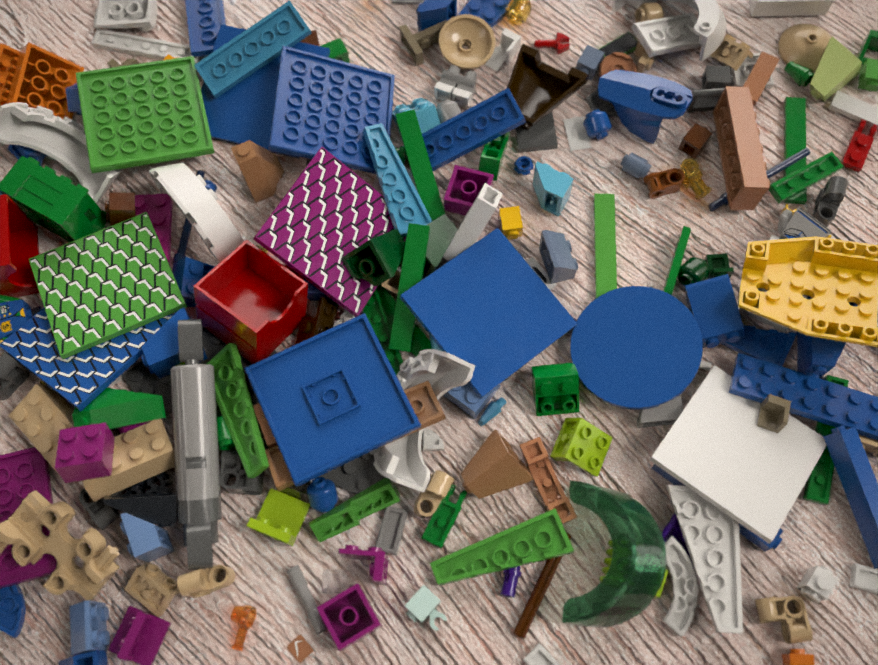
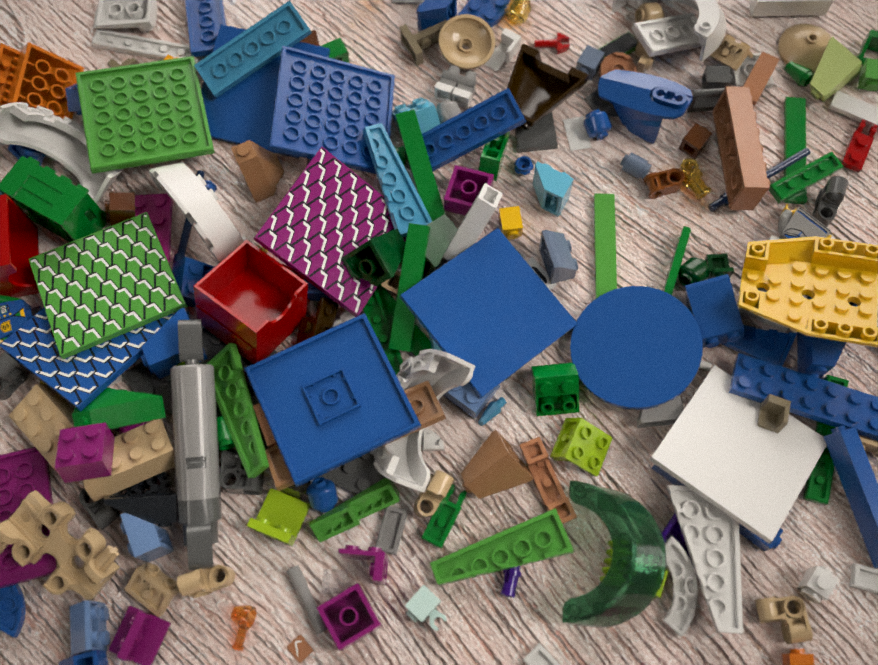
(537, 596): reddish brown axle -> none

